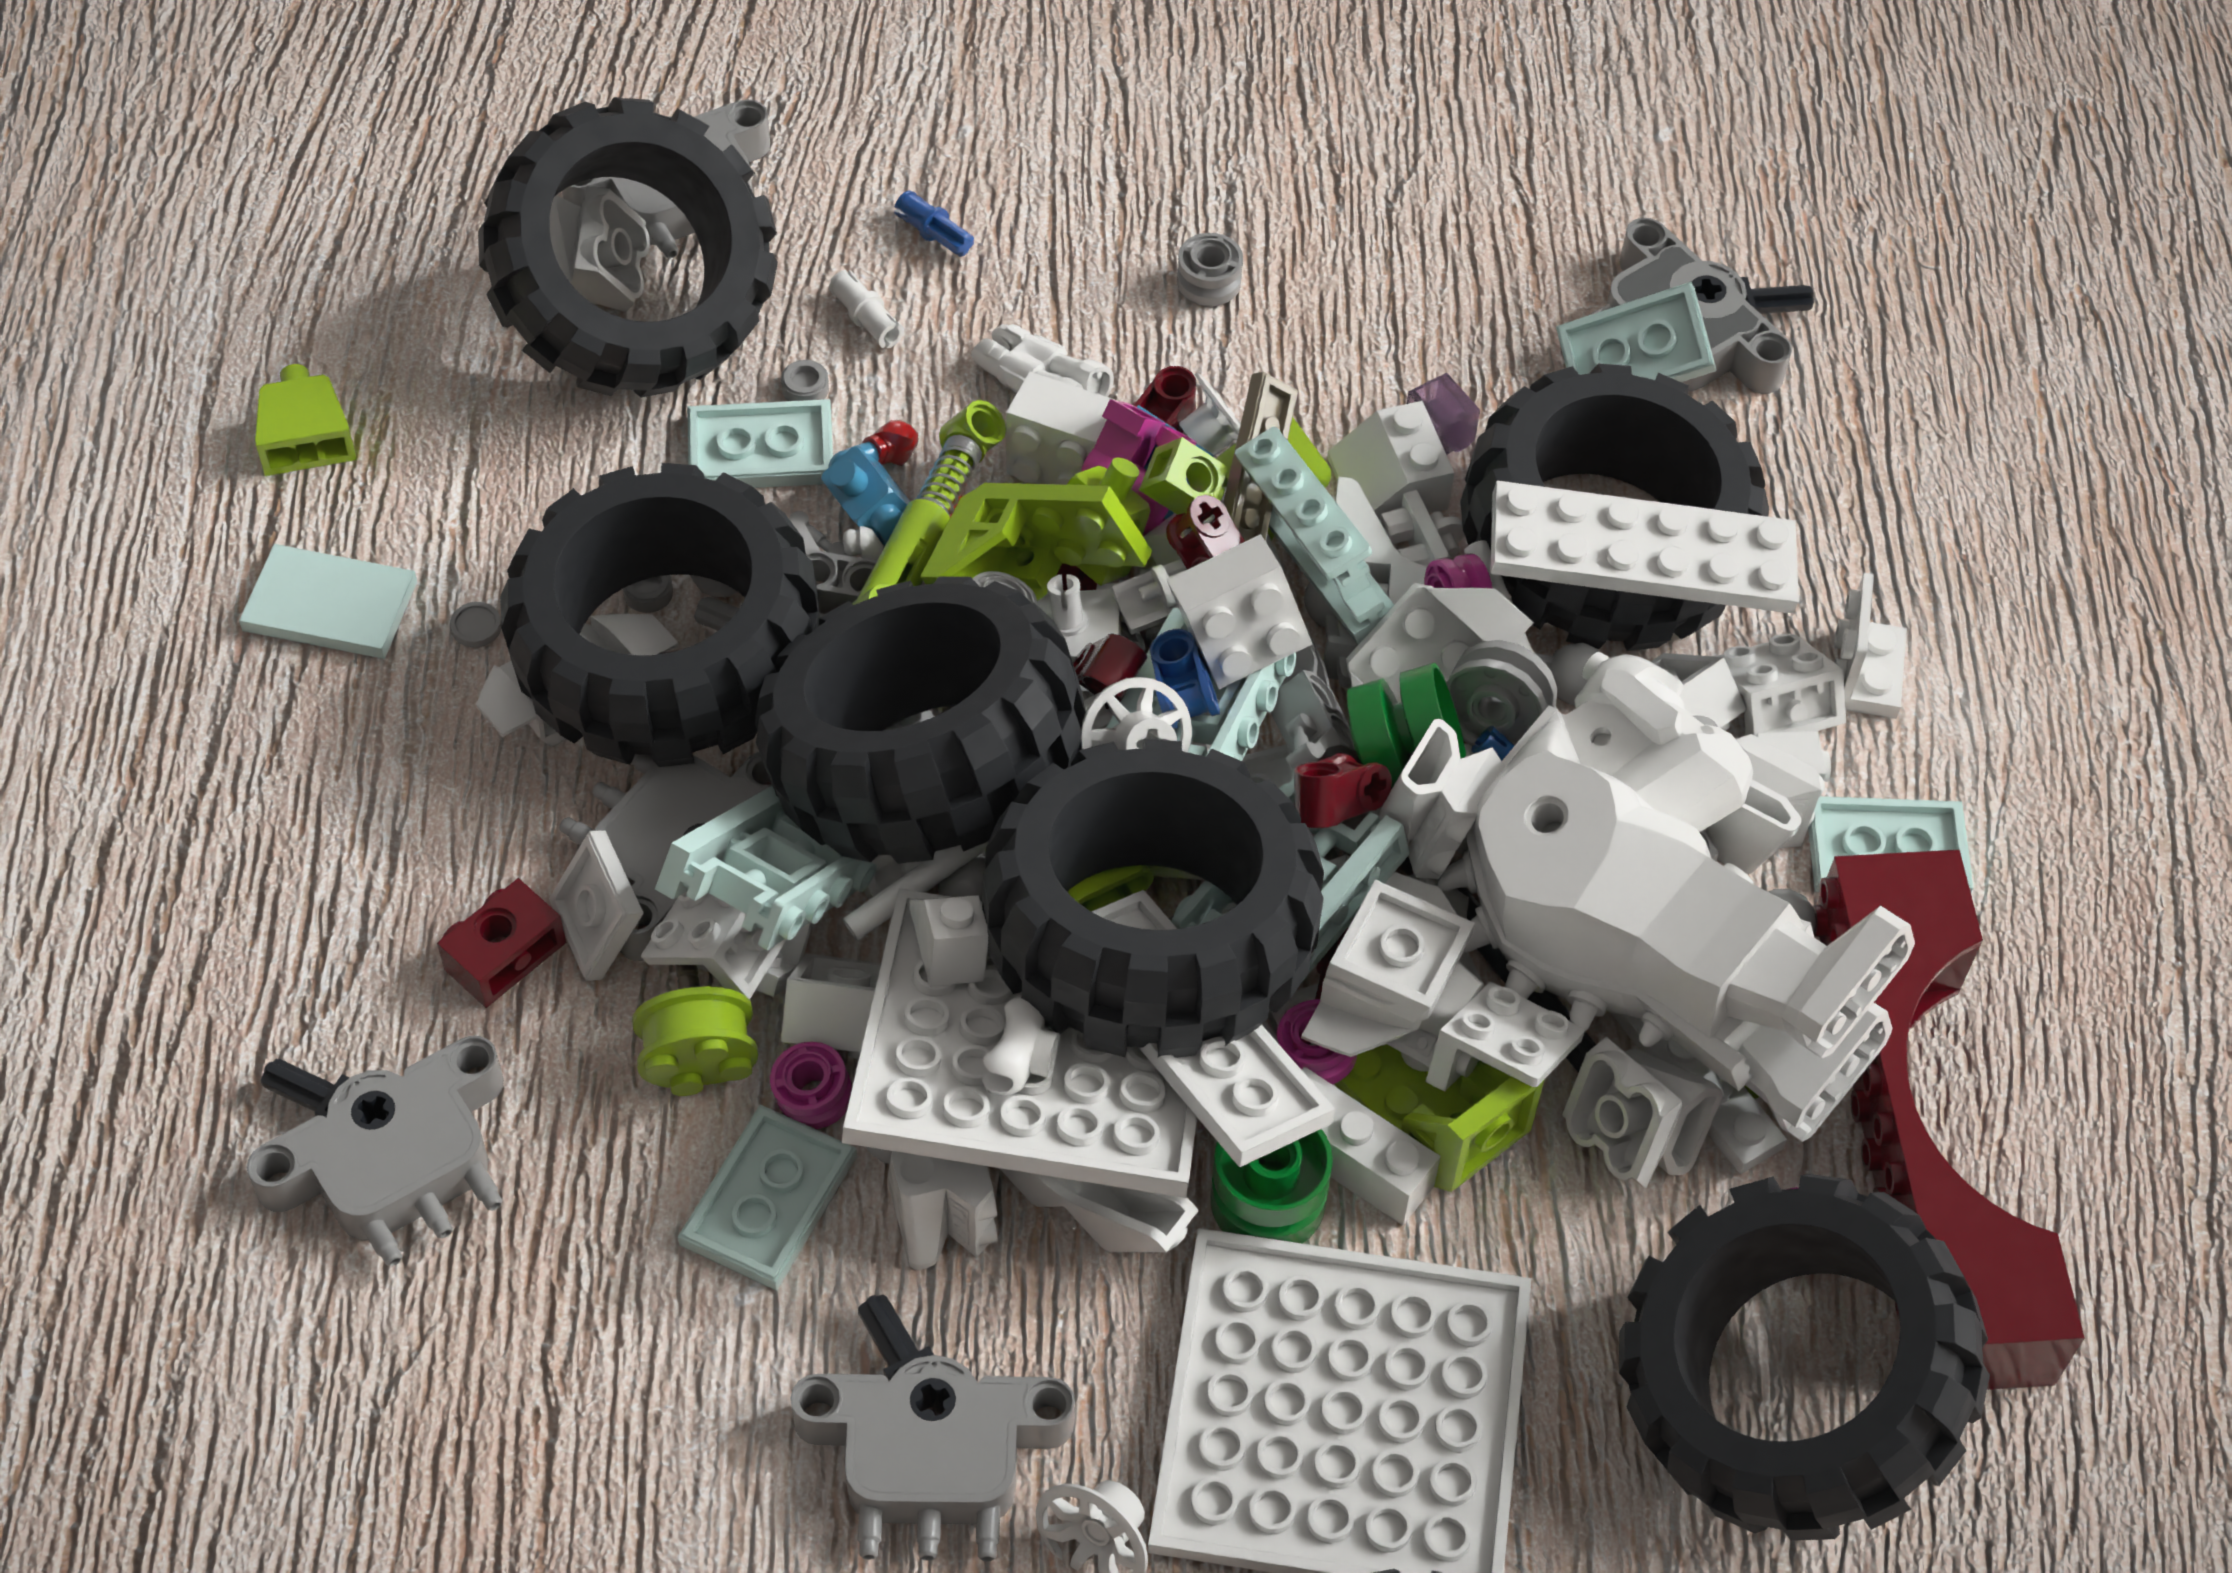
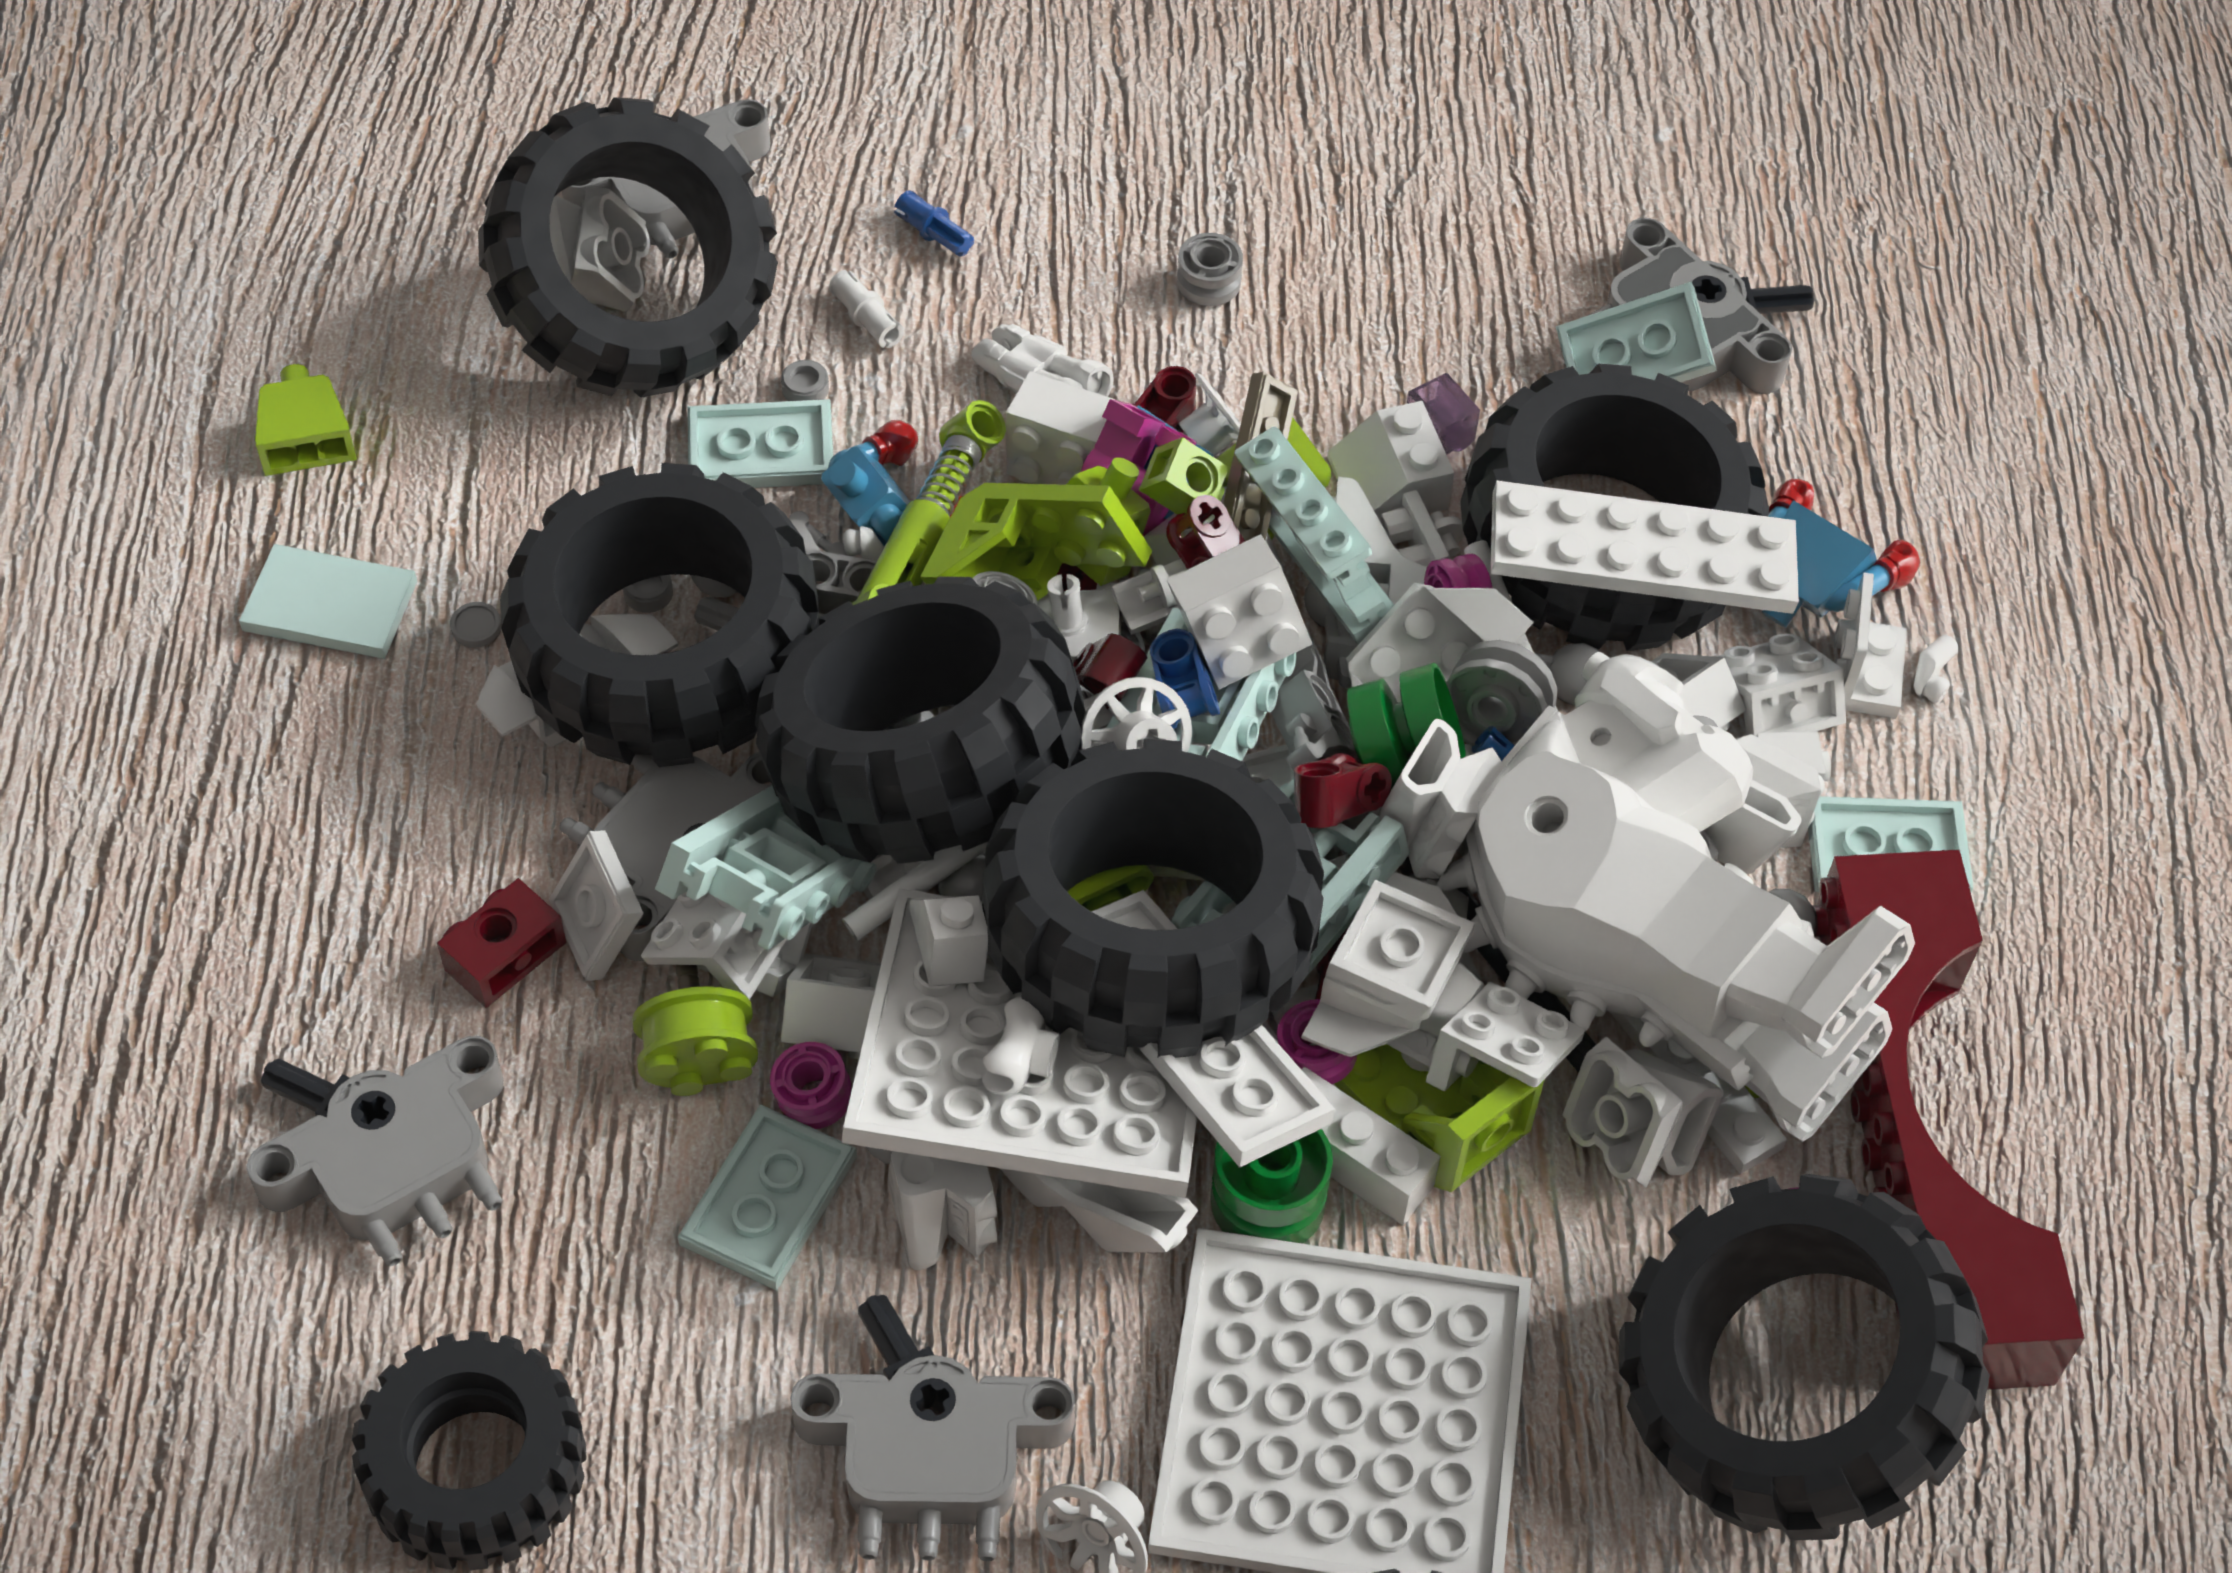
(454, 1382): none -> black tyre
(1833, 559): none -> dark azure torso
(1930, 662): none -> white arm

